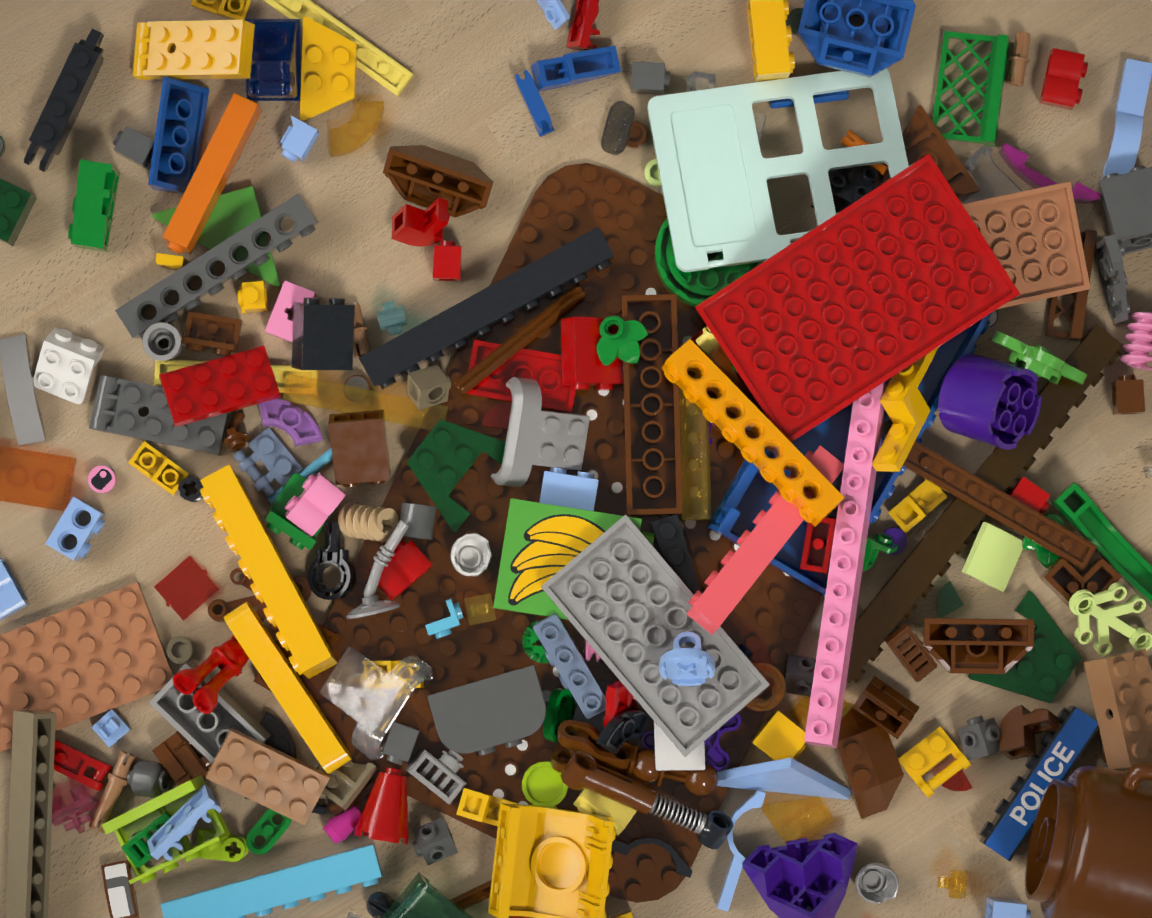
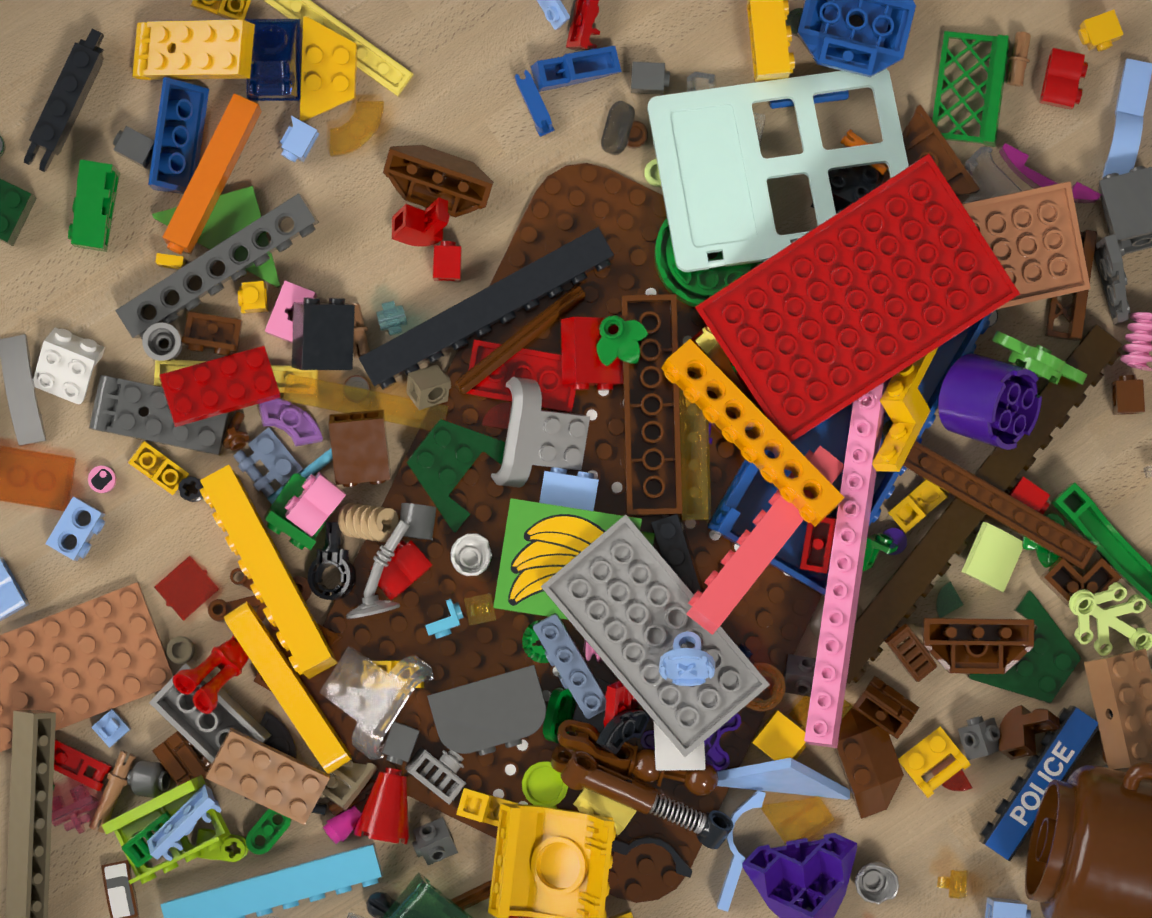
(1100, 31): none -> yellow brick

